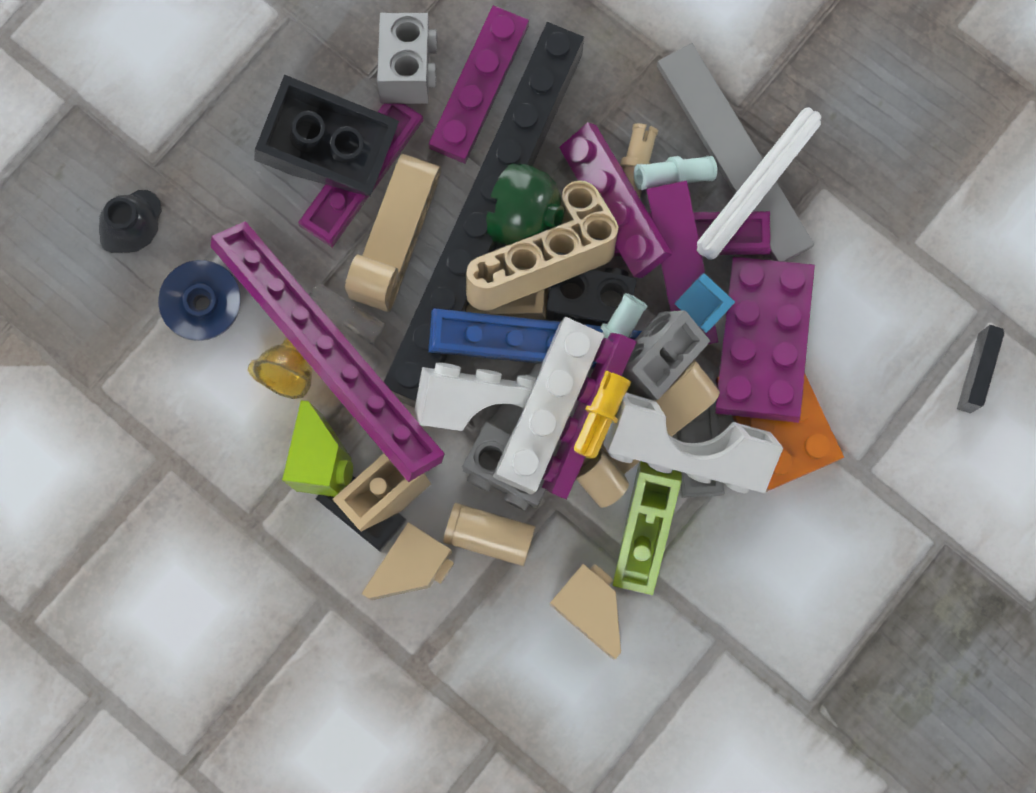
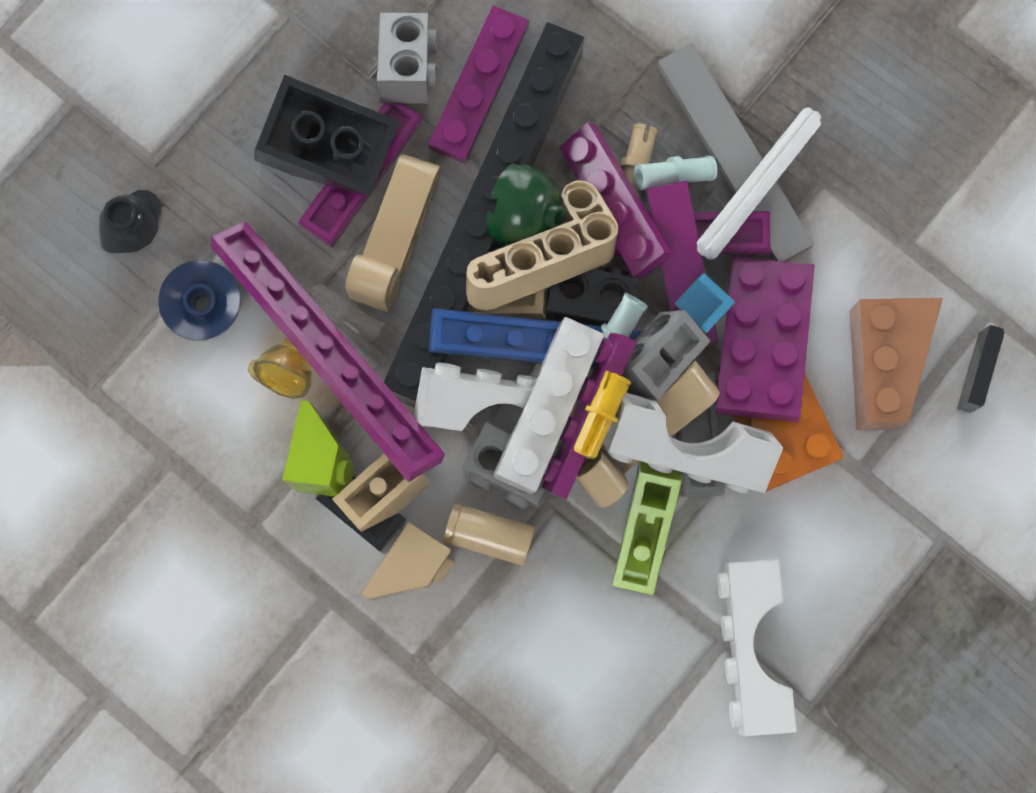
(591, 608): tan slope -> none
(760, 702): none -> white arch
(889, 357): none -> nougat wedge

